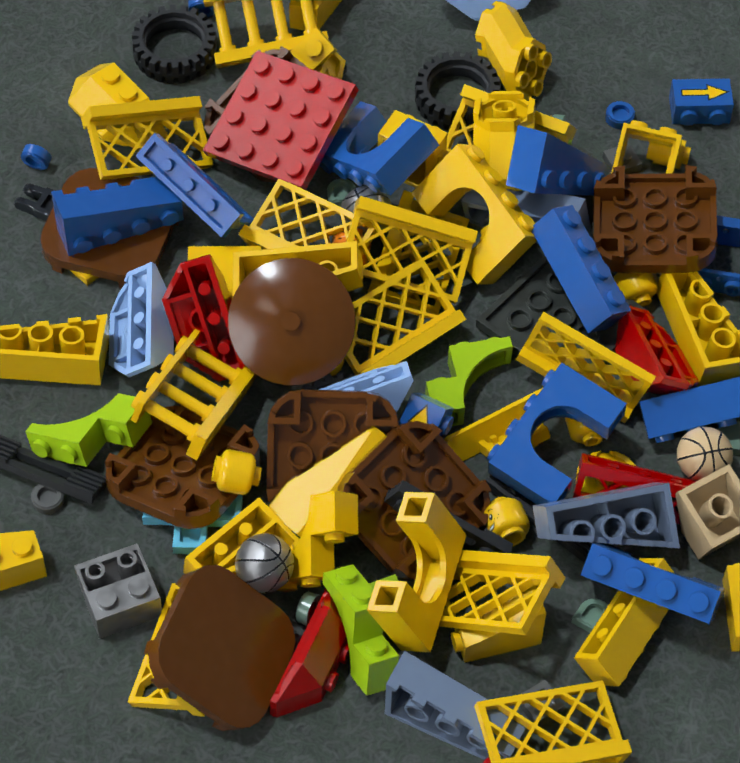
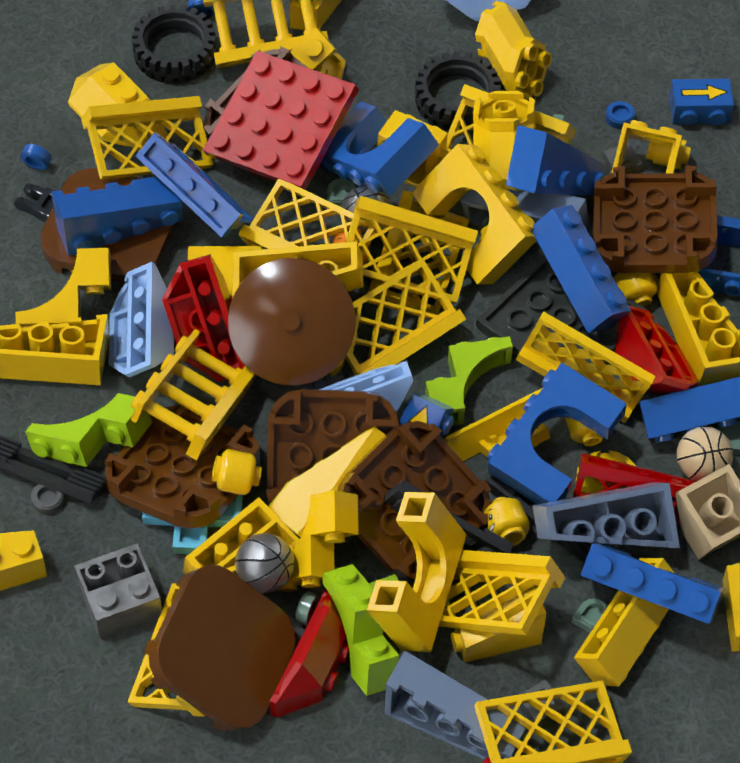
(90, 274): none -> yellow arch

